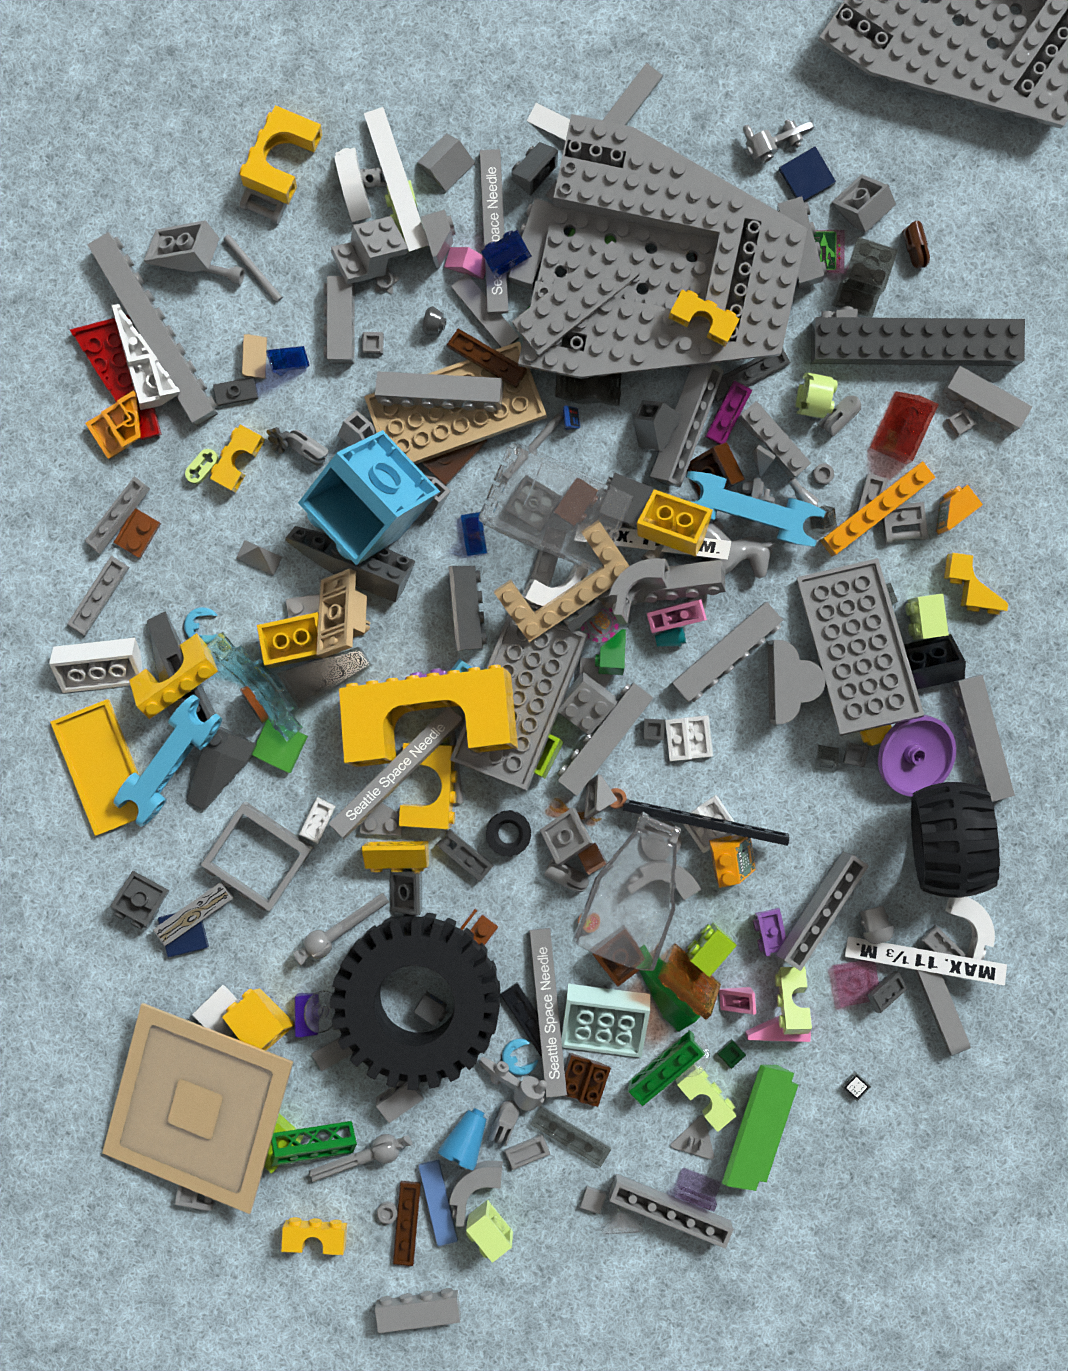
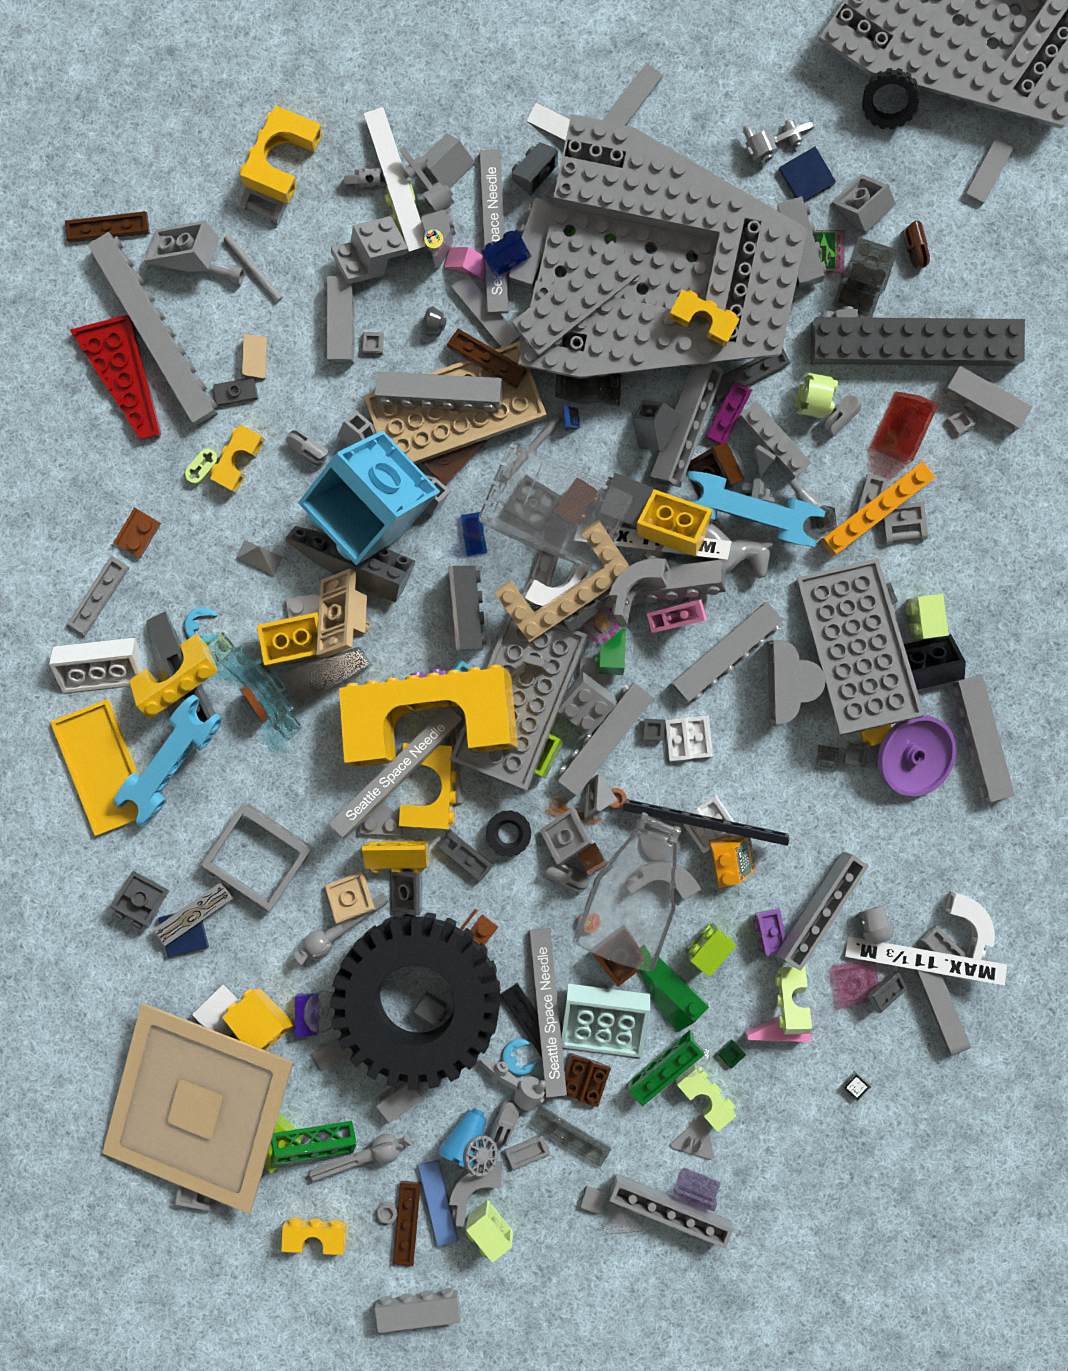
(117, 225): none -> reddish brown tile
(117, 426): light orange slope -> none
(117, 514): light grey tile -> none
(149, 378): white wedge -> none
(218, 766): dark grey wedge -> none
(276, 750): bright green slope -> none
(278, 438): dark grey plant -> none
(287, 359): clear blue slope -> none
(317, 820): white plate -> none
(350, 898): none -> tan tile
(352, 184): white arch -> none
(390, 281): light grey plate -> none
(434, 239): none -> tile
(437, 195): none -> light grey piece
(480, 1155): none -> light grey wheel
(536, 662): none -> light grey tile
(671, 637): teal cone -> none
(689, 982): clear orange plate -> none
(738, 1000): bright pink slope -> none
(761, 1128): bright green slope -> none
(823, 474): light grey tile -> none
(891, 77): none -> black tyre
(955, 839): black tyre -> none
(956, 507): light orange slope -> none
(975, 594): yellow arch -> none
(988, 171): none -> light grey tile

